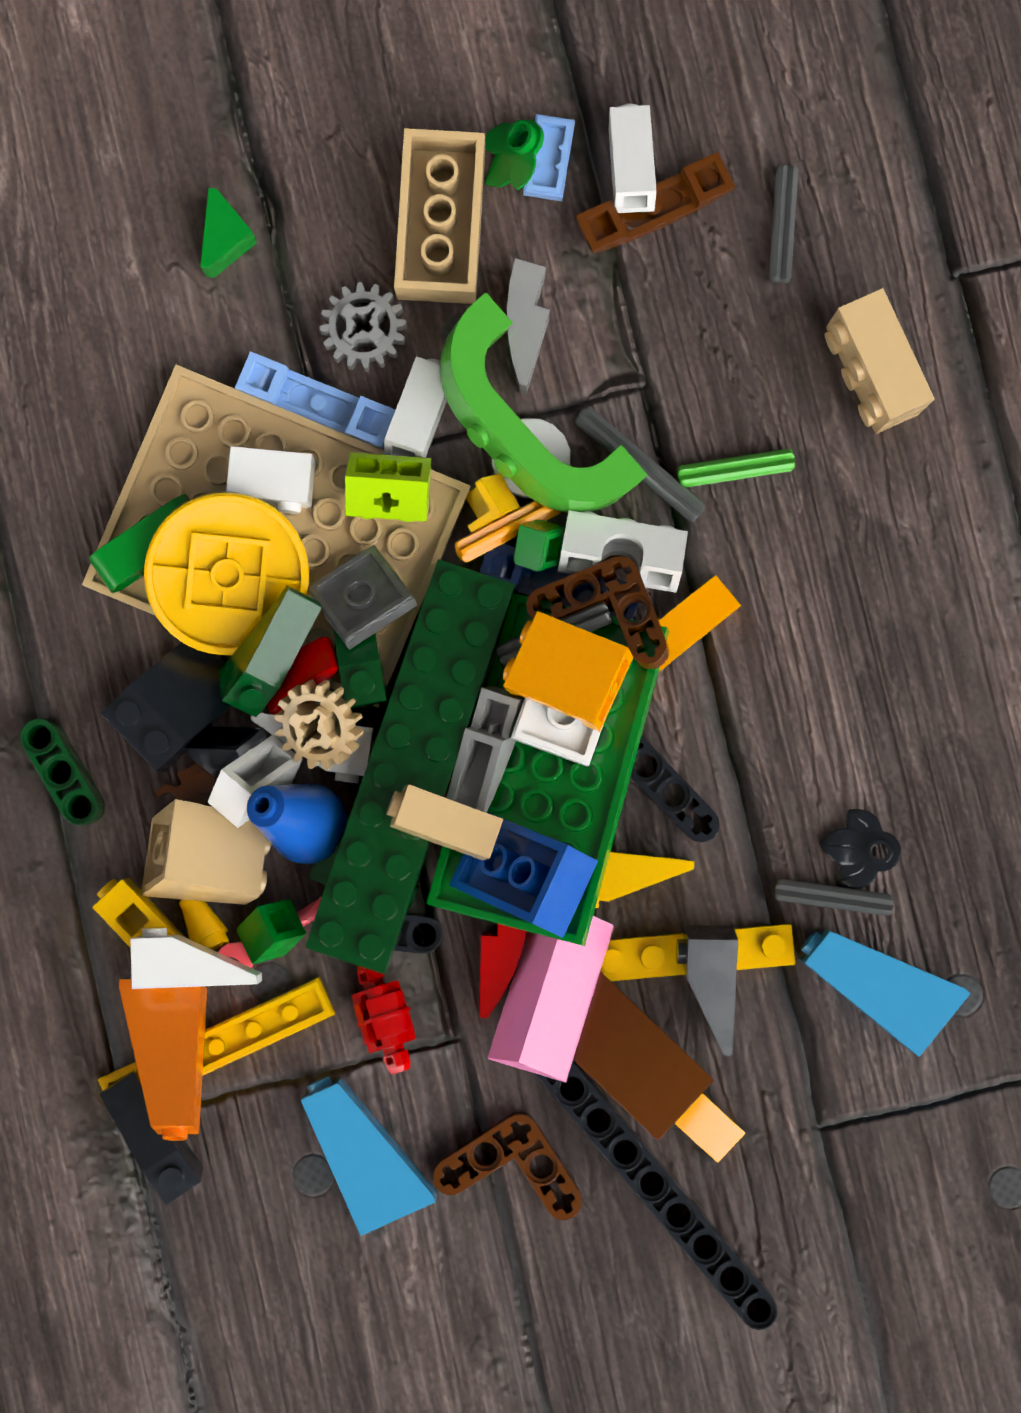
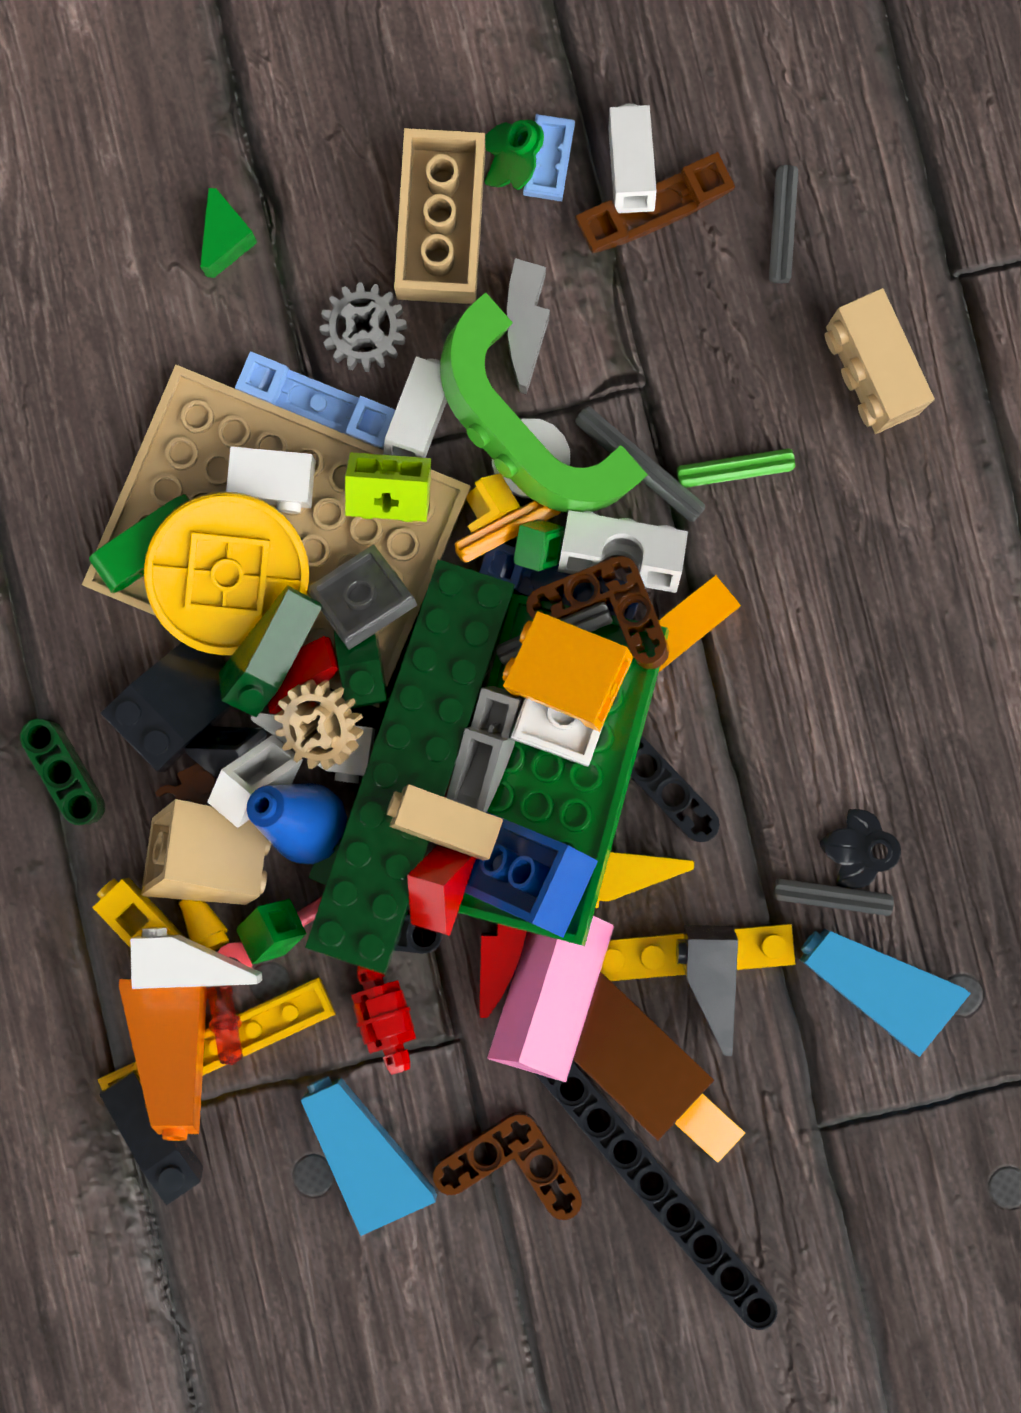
(225, 1025): none -> clear red axle
(438, 888): none -> red slope

